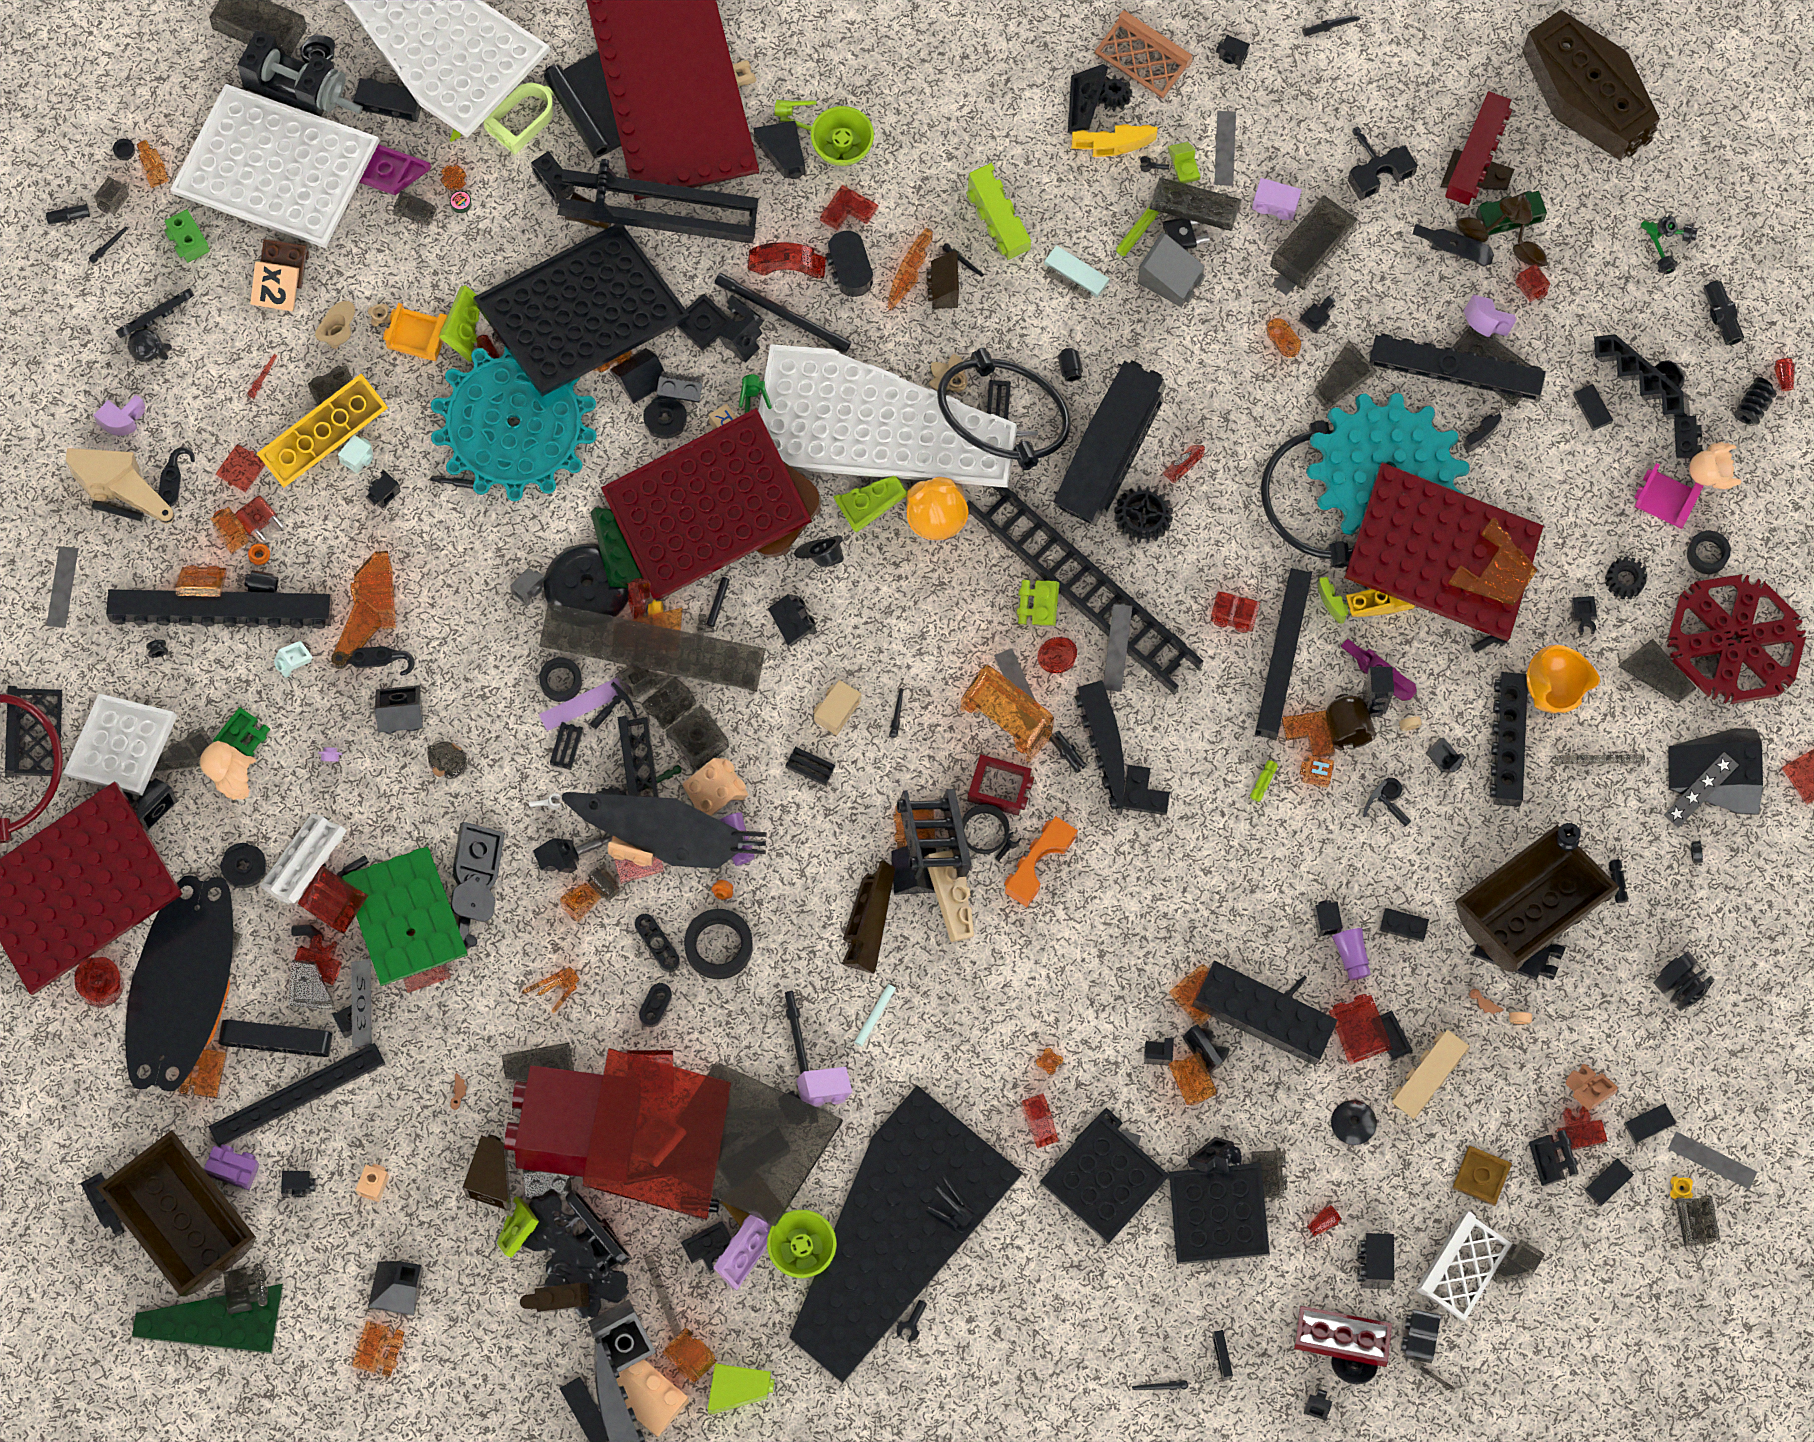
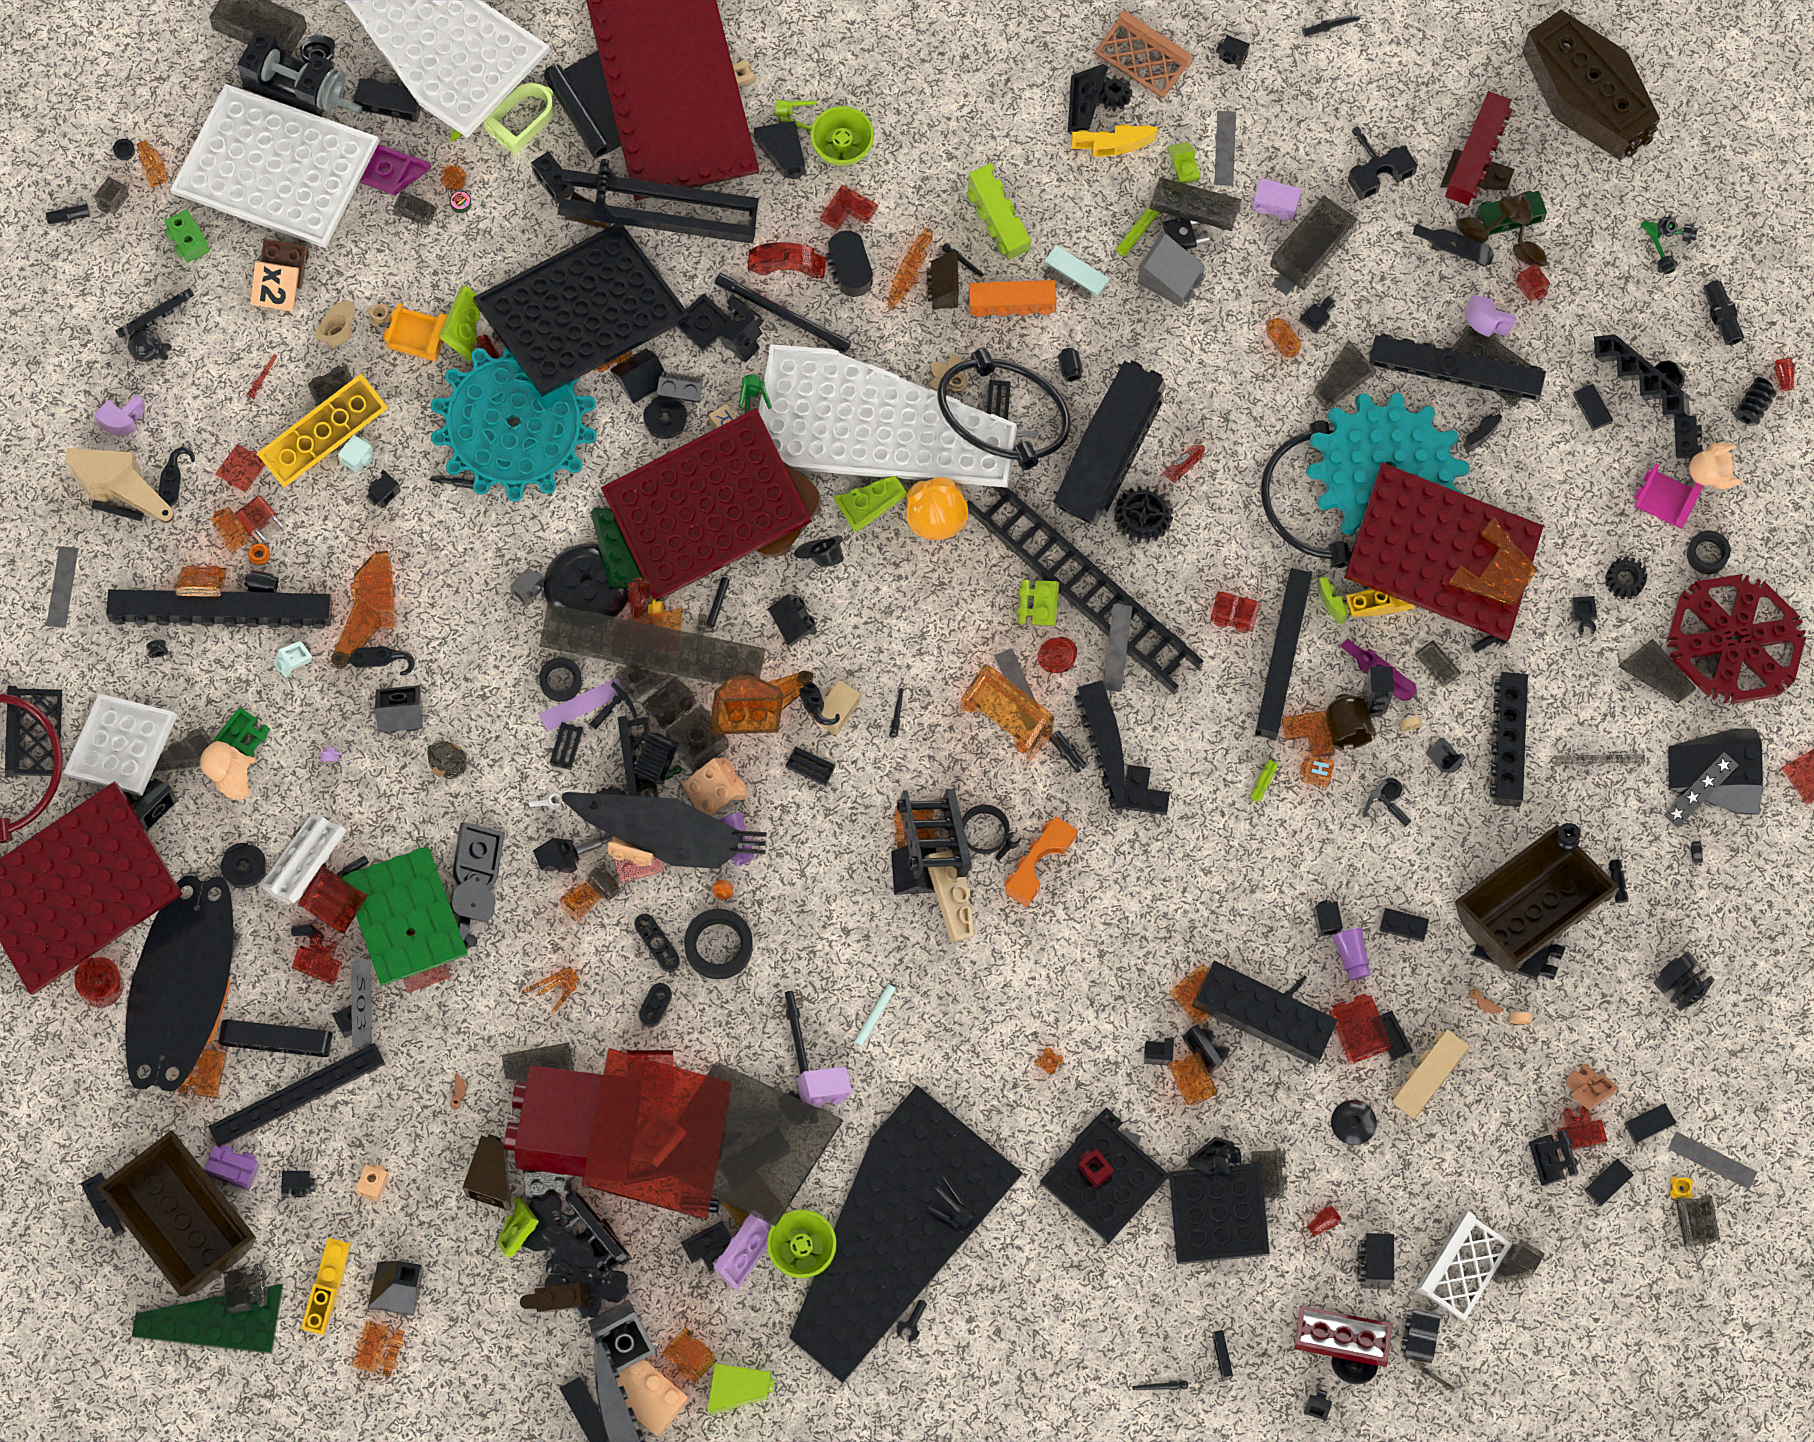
(102, 250): black piece -> none
(308, 986): clear smoke wing -> none
(327, 1286): none -> yellow slope
(655, 757): none -> black brick
(662, 1294): clear smoke bar -> none
(755, 705): none -> clear orange slope
(868, 919): dark brown wedge -> none
(1004, 805): dark red window -> none
(1012, 298): none -> orange brick
(1039, 1120): clear red slope -> none
(1104, 1168): none -> dark red brick
(1151, 165): black hand -> none
(1438, 663): none -> clear smoke tile
(1482, 1175): pearl gold tile -> none
(1560, 679): light orange piece -> none

